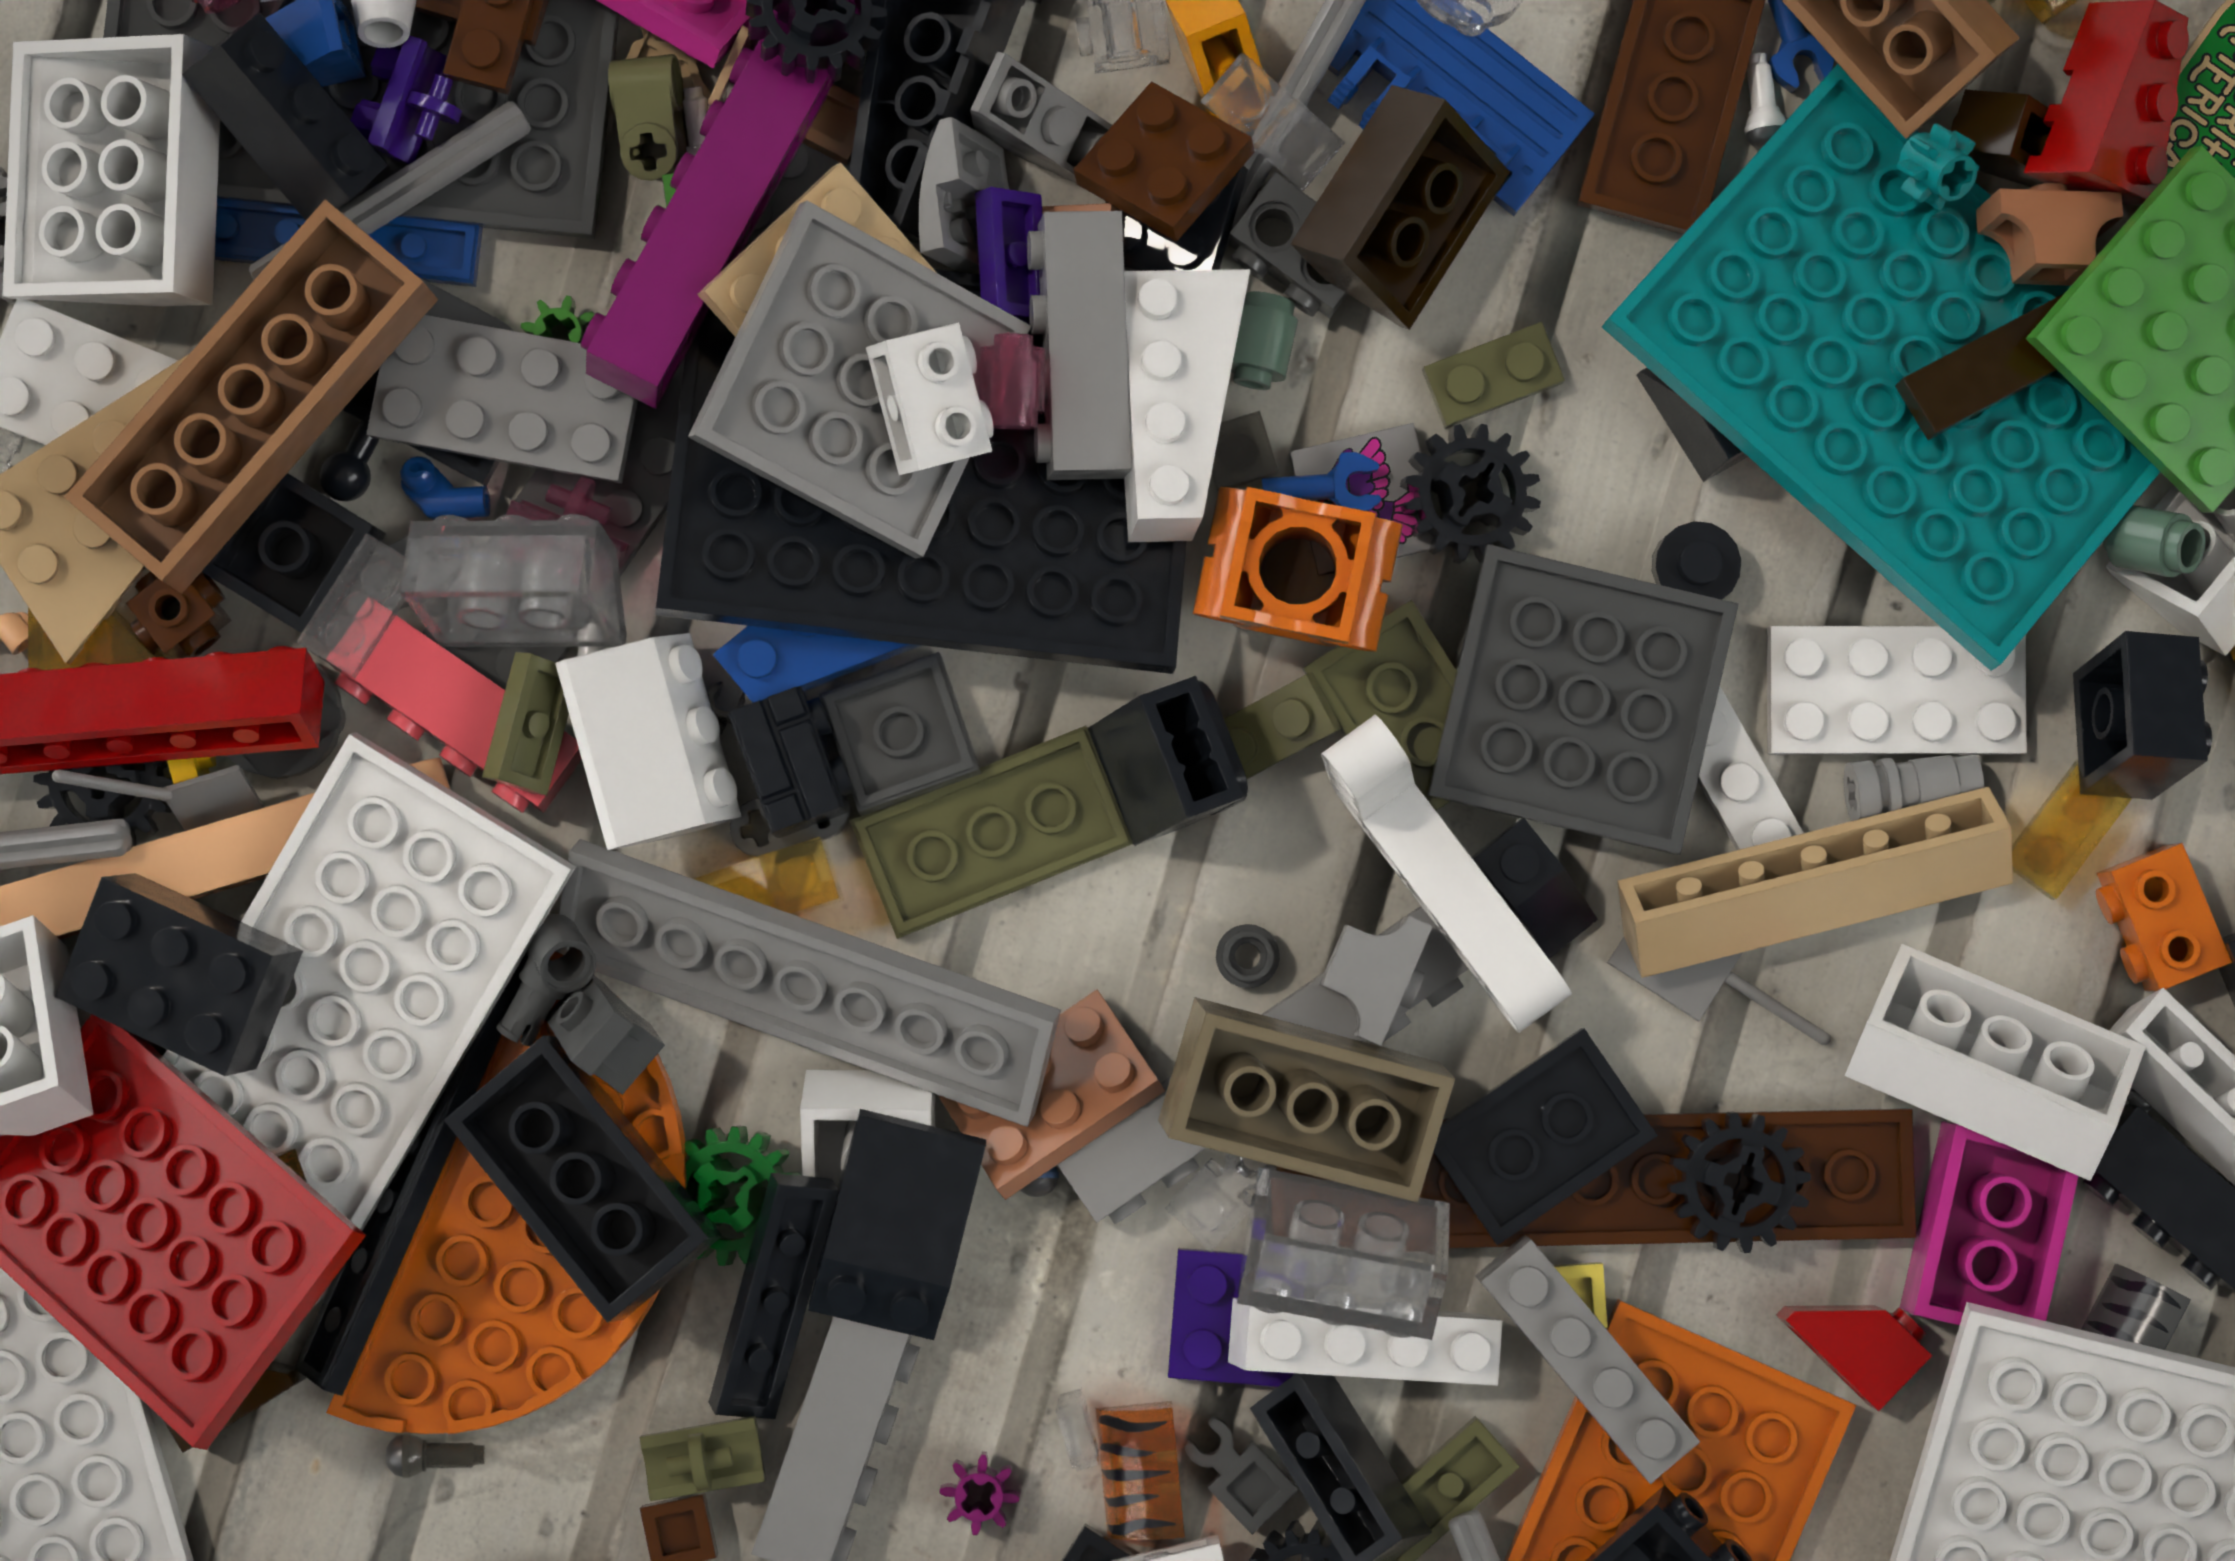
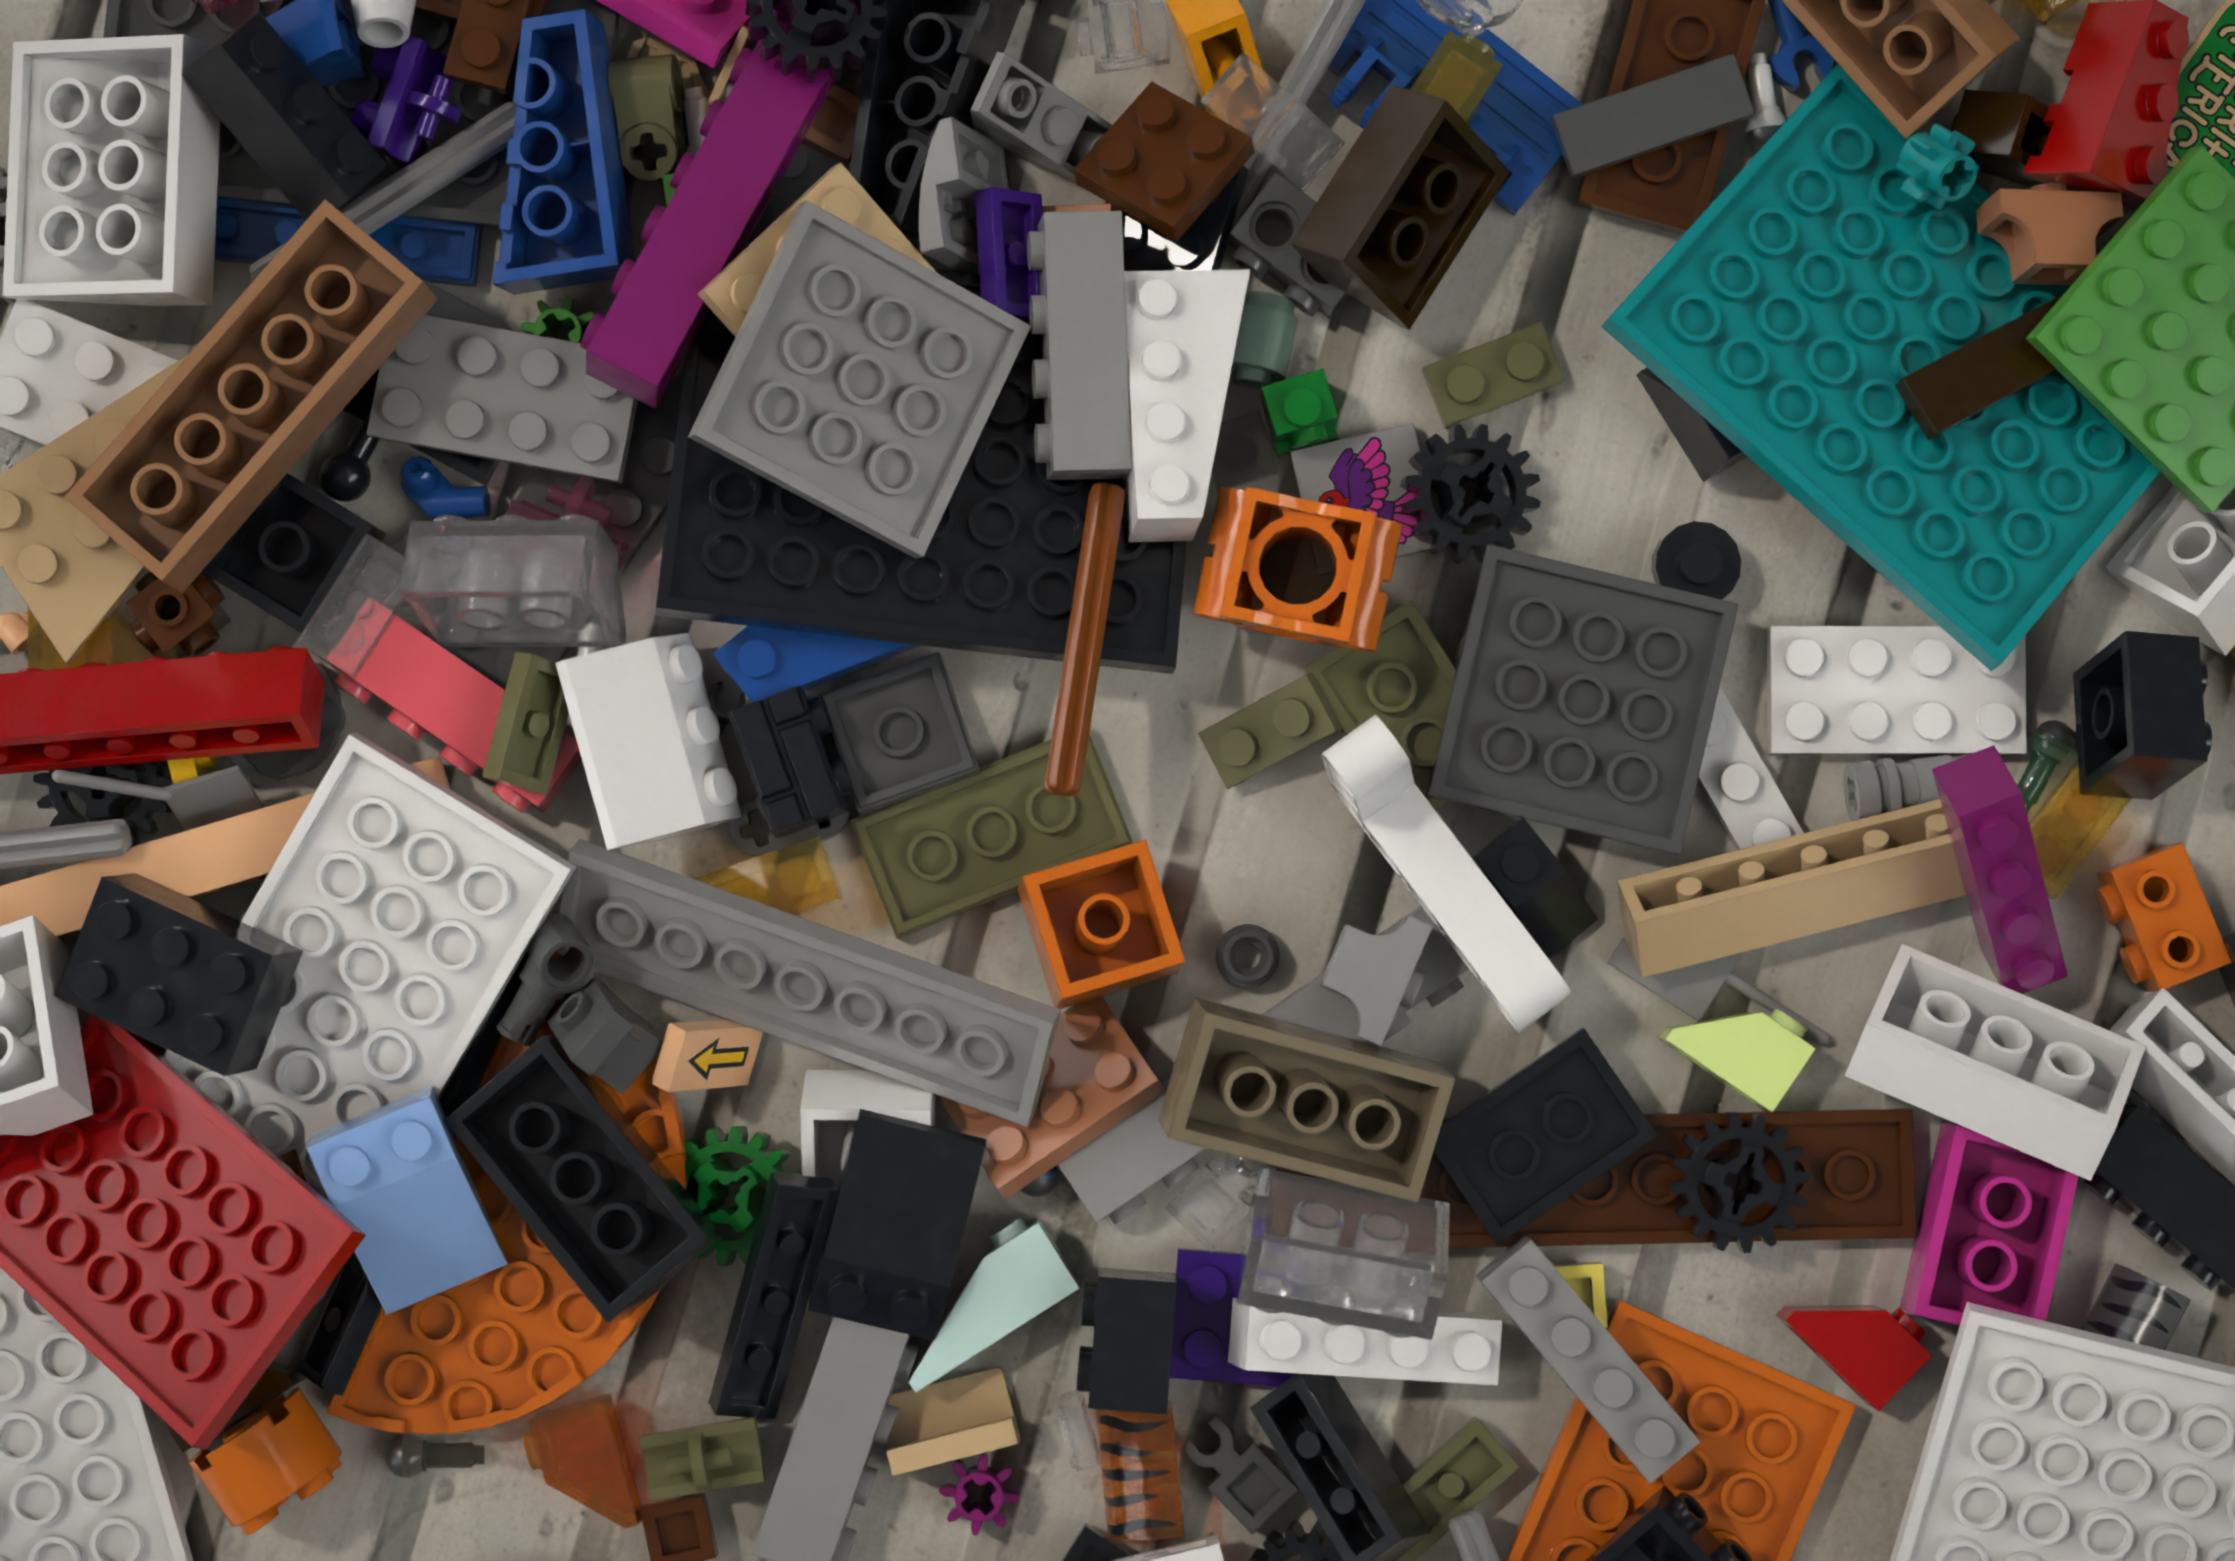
(267, 1459): none -> orange brick
(411, 1196): none -> light blue slope
(566, 174): none -> blue wedge
(586, 1457): none -> clear orange slope
(706, 1055): none -> light nougat tile
(930, 398): white brick -> none
(951, 1421): none -> tan panel
(1006, 1290): none -> light aqua slope
(1013, 381): clear pink brick -> none
(1085, 639): none -> dark orange axle
(1100, 924): none -> orange brick
(1130, 1340): none -> black brick
(1169, 759): black brick -> none
(1299, 412): none -> green brick
(1330, 485): blue bar -> none
(1460, 73): none -> clear yellow brick
(1652, 116): none -> dark grey tile
(1746, 1052): none -> yellowish green slope
(2000, 870): none -> magenta brick
(2051, 746): none -> clear green piece
(2156, 542): sand green brick -> none

